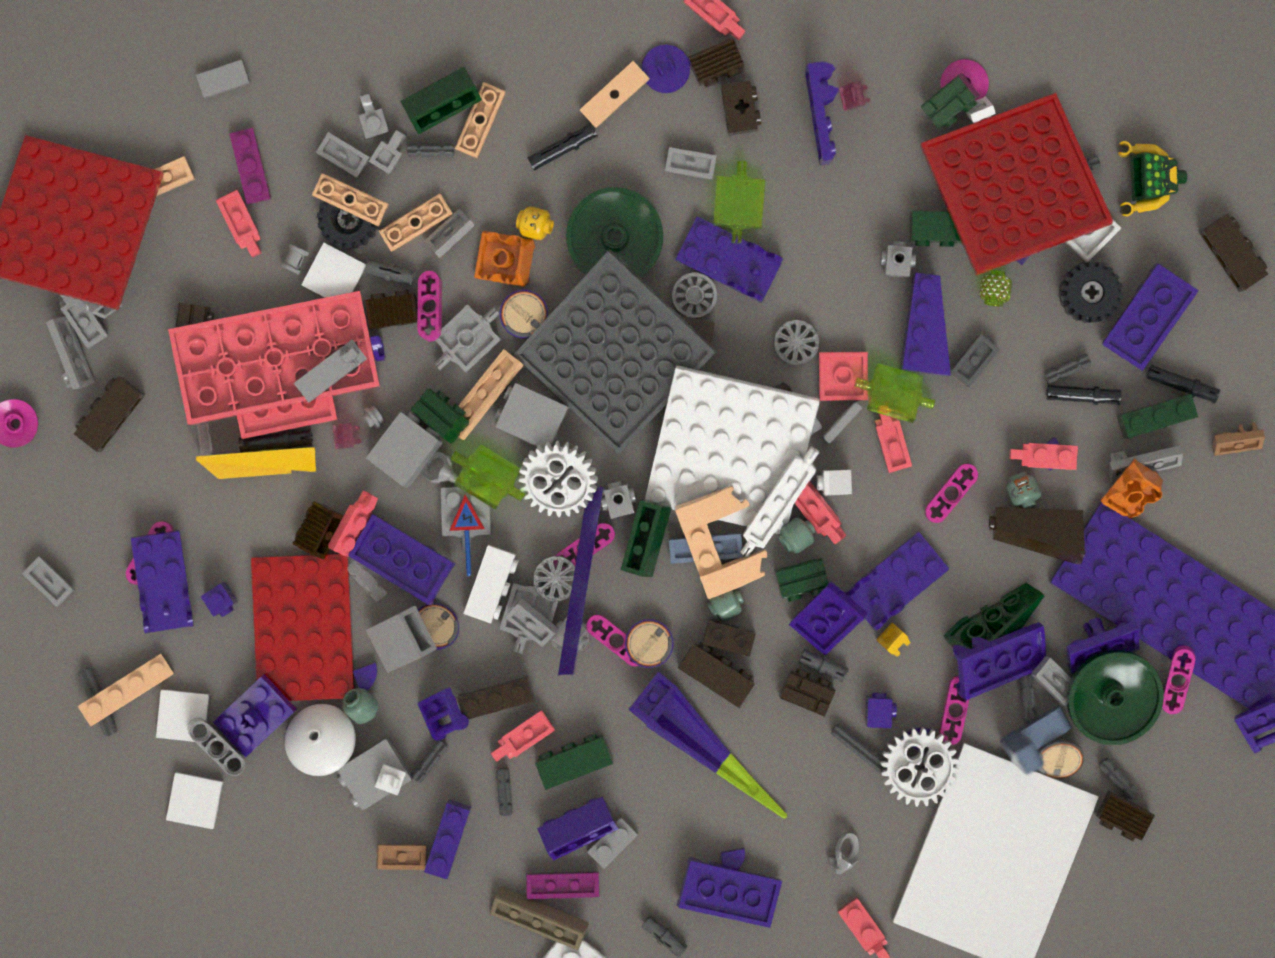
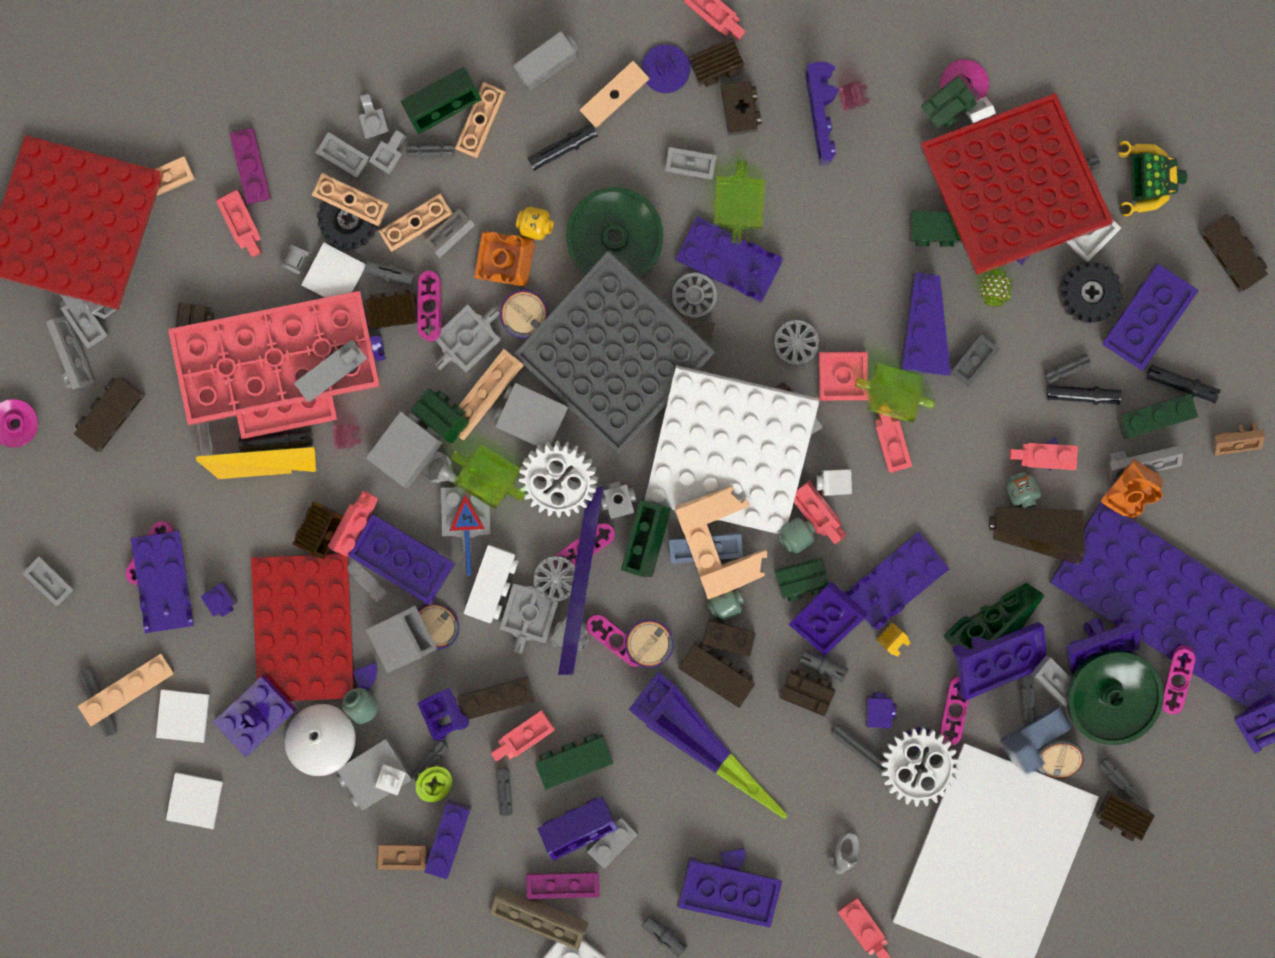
(221, 757): light grey beam -> none
(223, 79): light grey tile -> none
(372, 417): light grey plate -> none
(439, 789): none -> lime gear
(531, 622): light grey plate -> none
(546, 60): none -> light grey brick
(779, 501): white plate -> none
(841, 422): light grey tile -> none
(896, 269): light grey brick -> none
(958, 475): dark pink beam -> none

